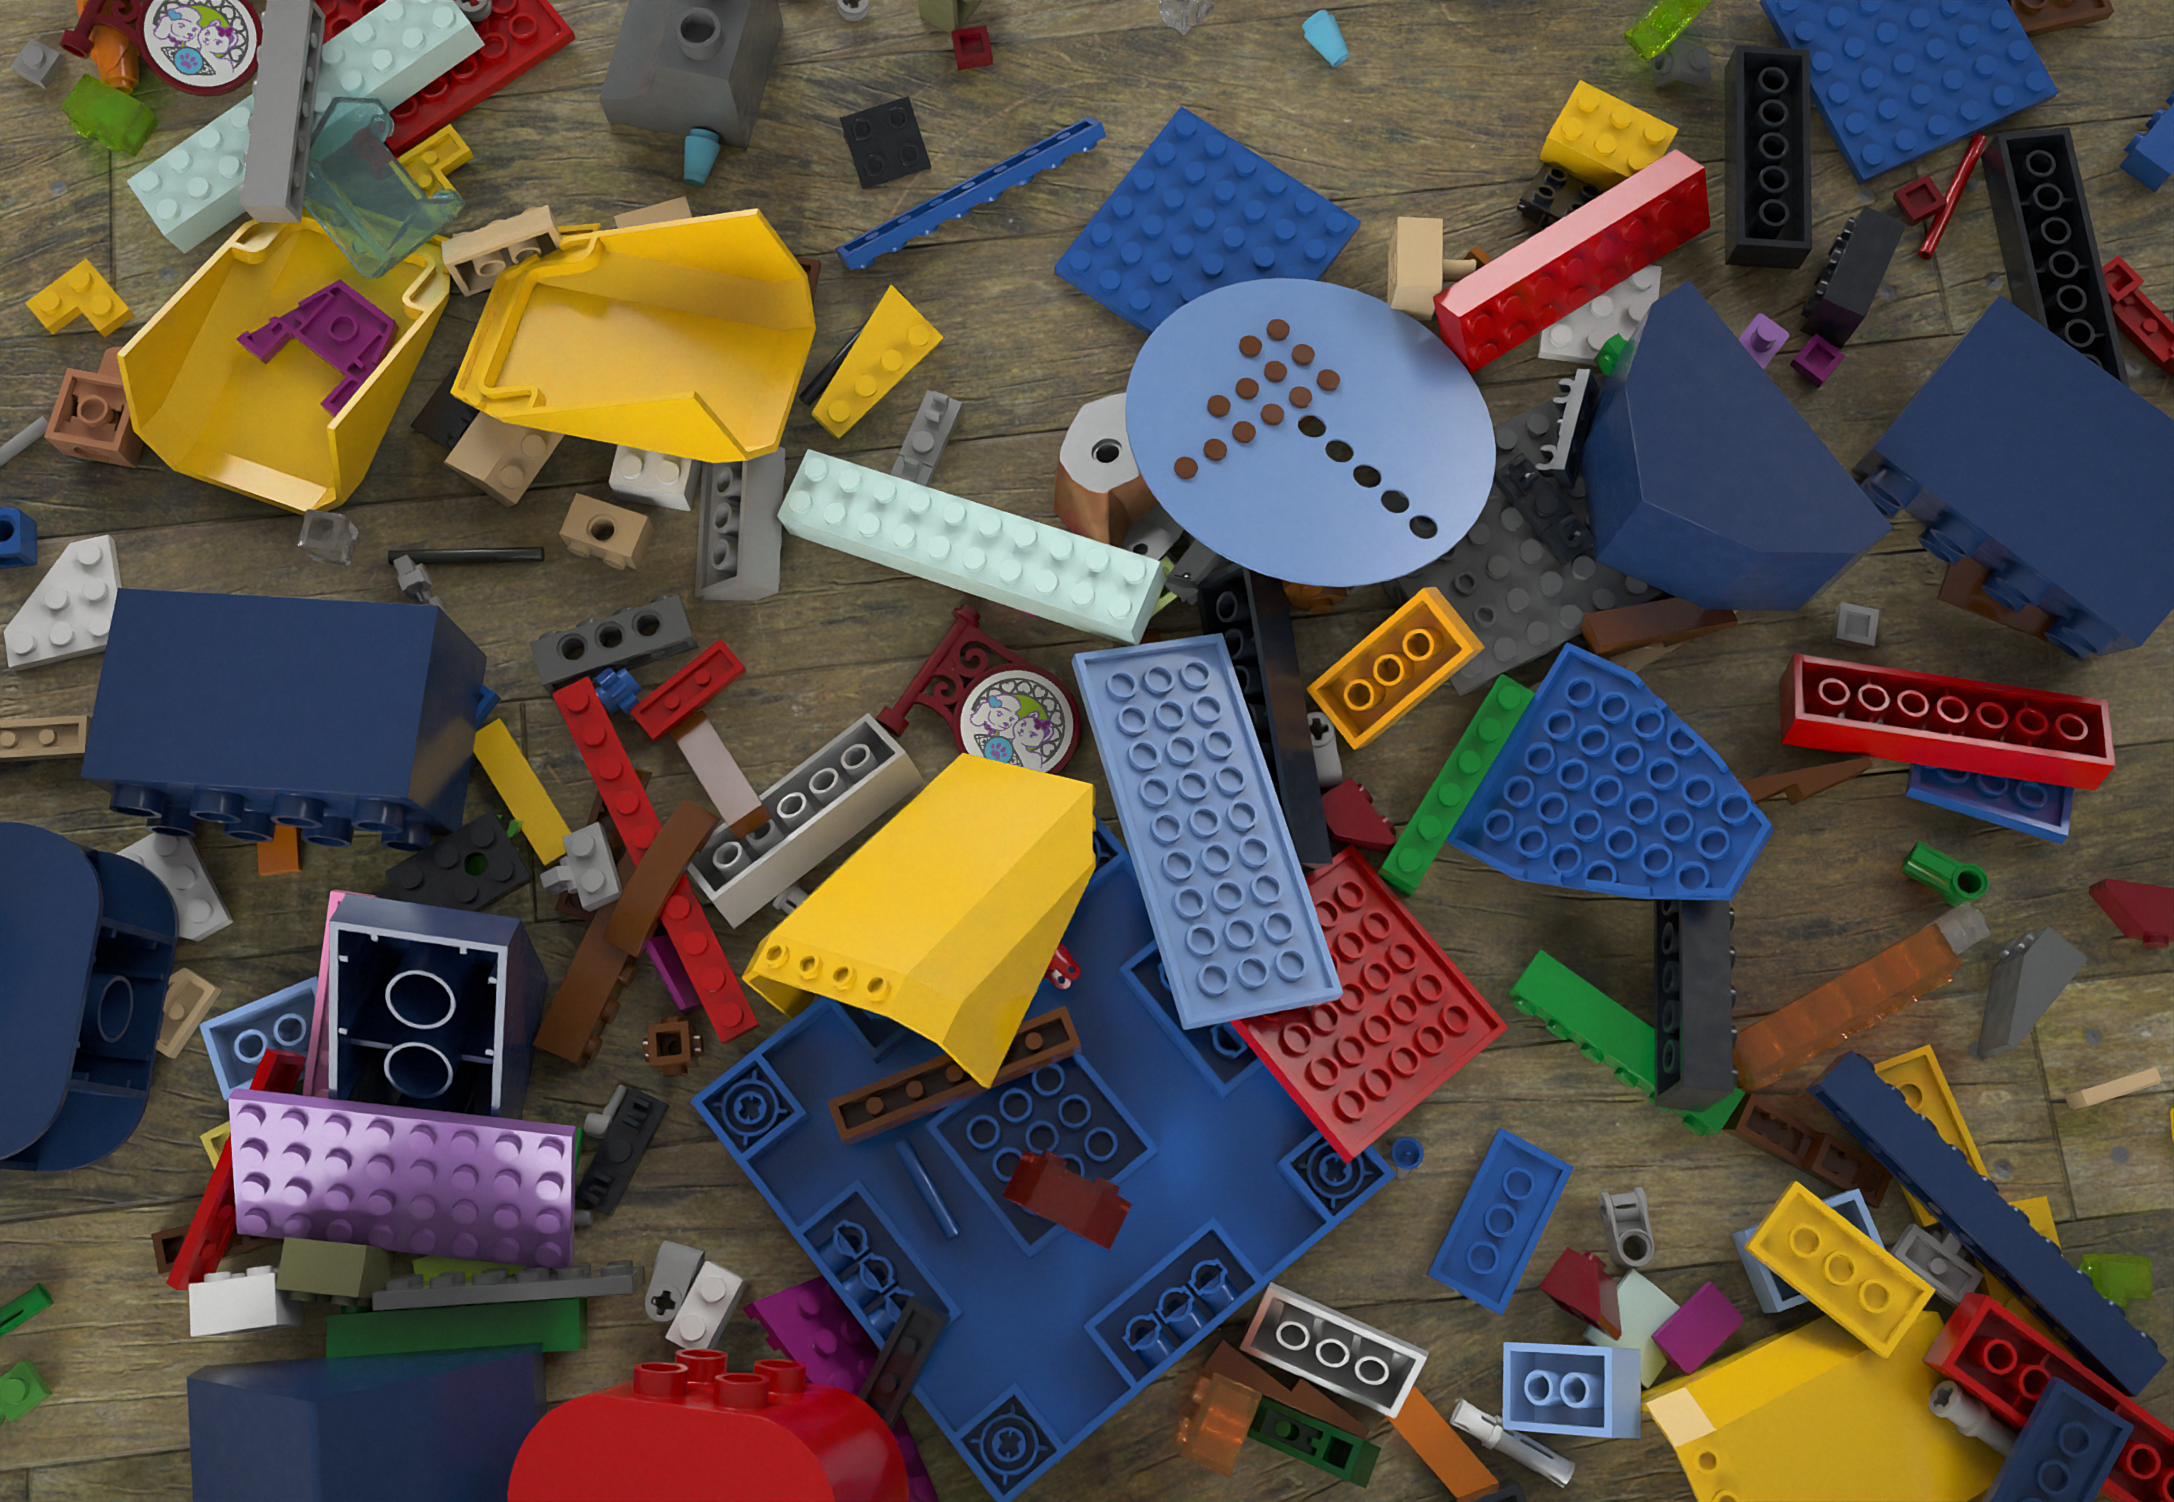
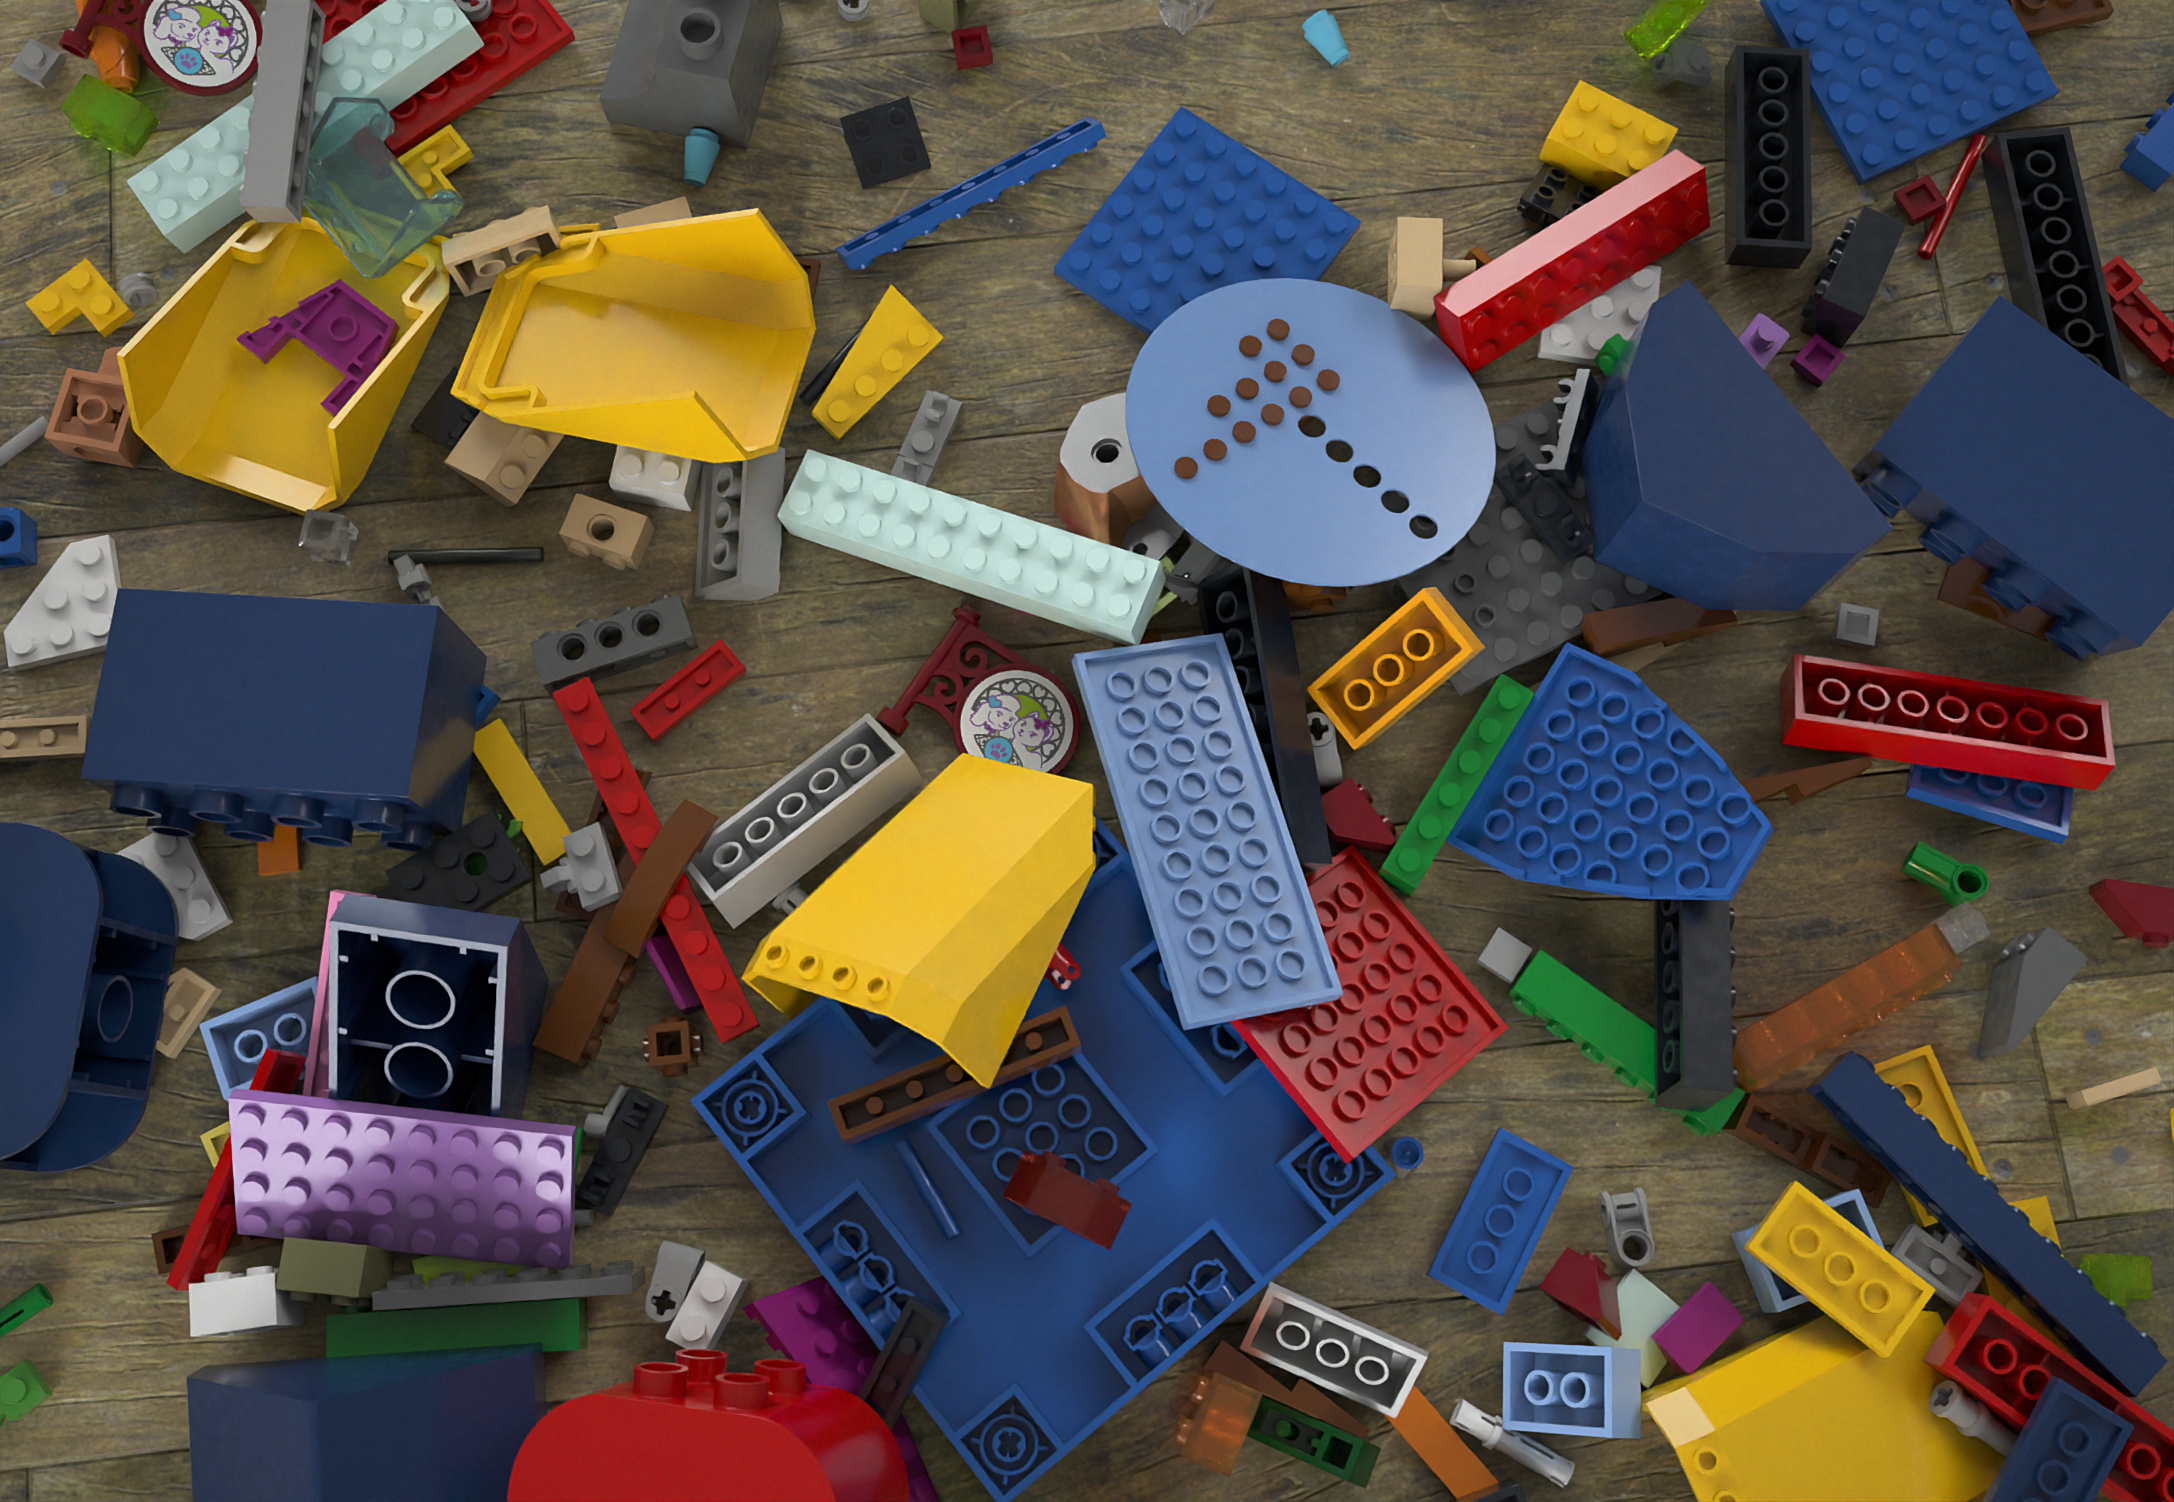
(138, 289): none -> light grey bush
(617, 690): blue gear -> none
(720, 775): slope -> none
(1504, 955): none -> light grey tile

